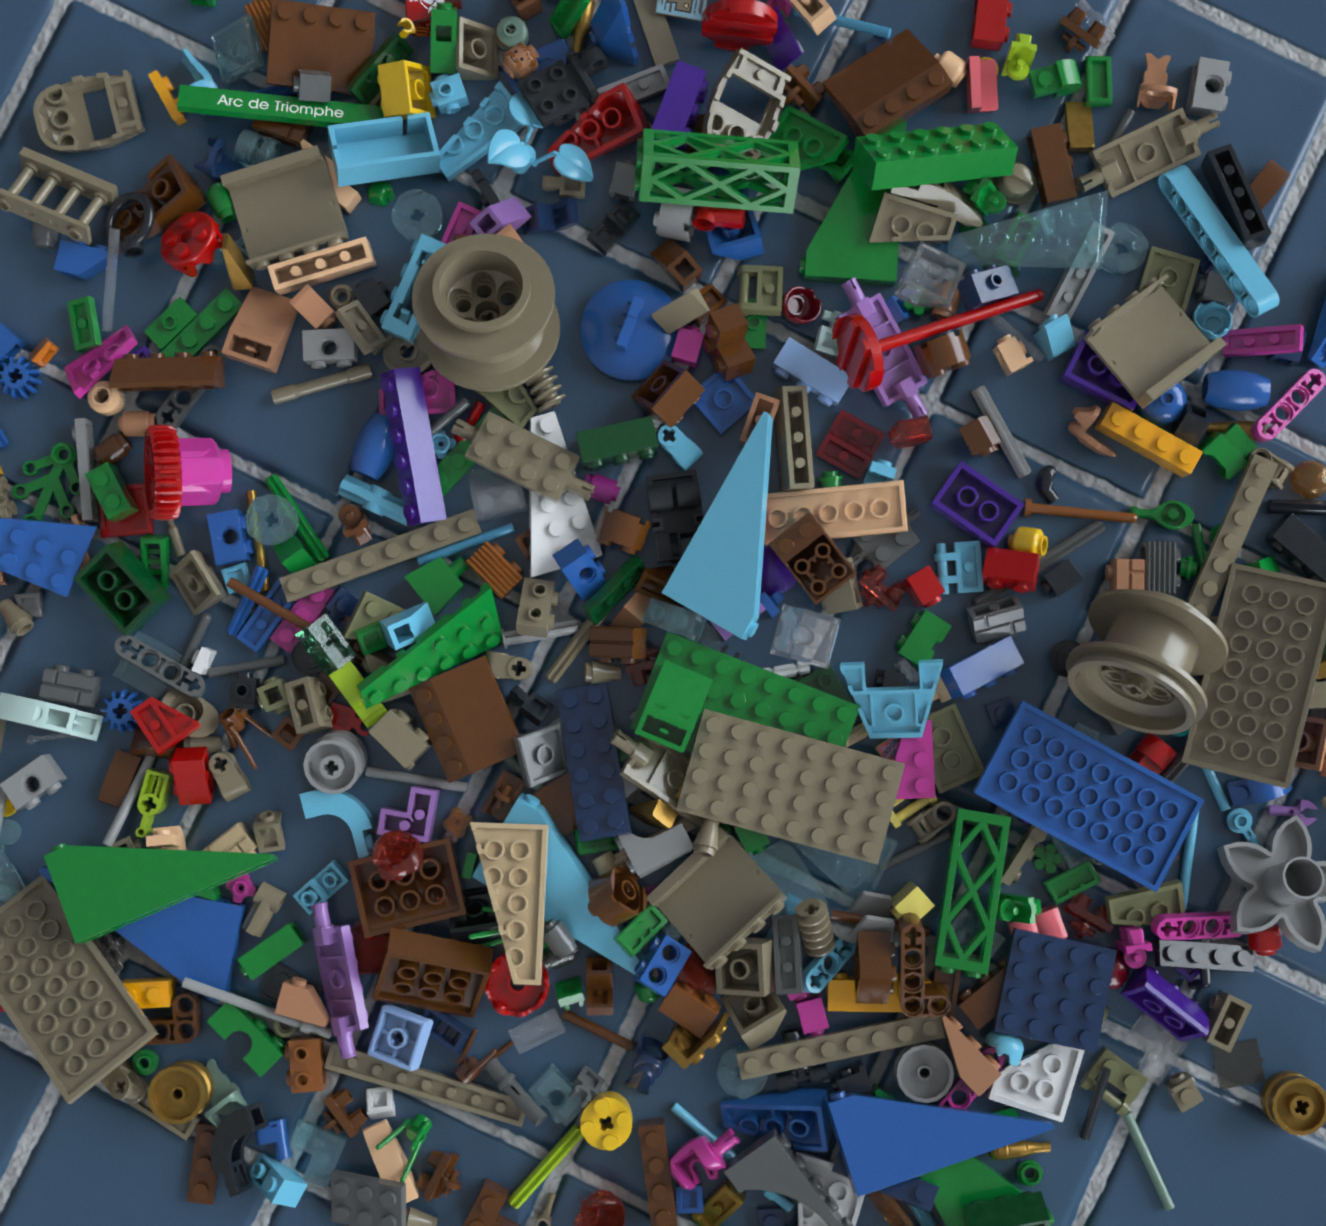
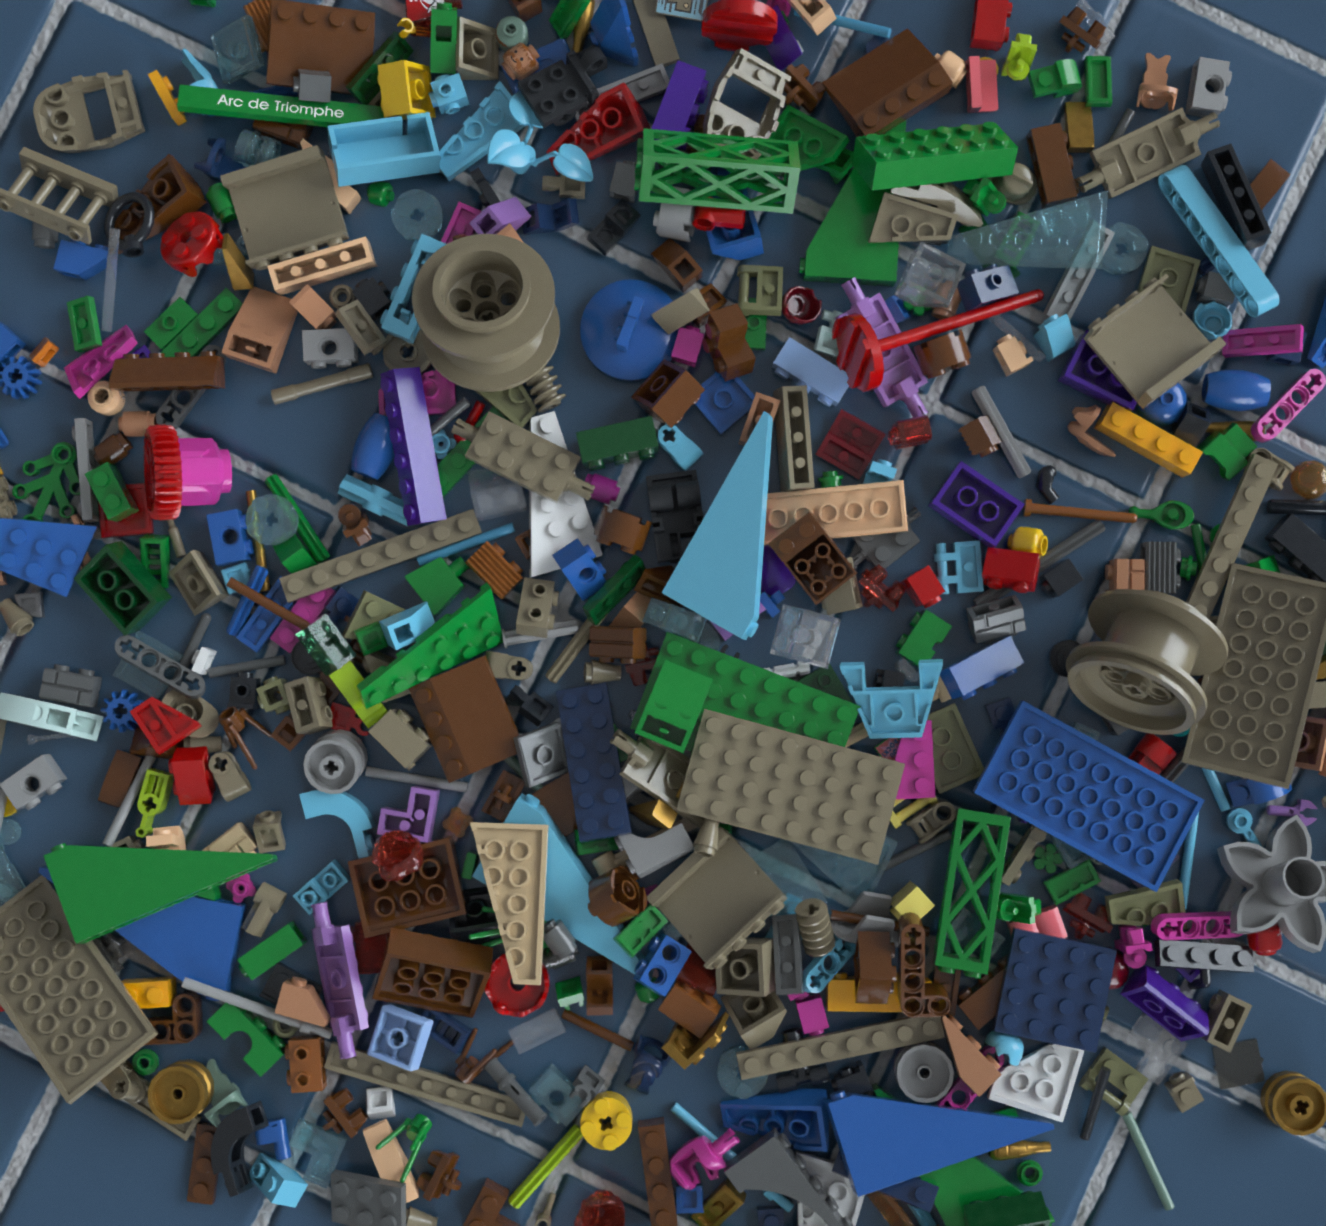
(752, 841): green brick -> none

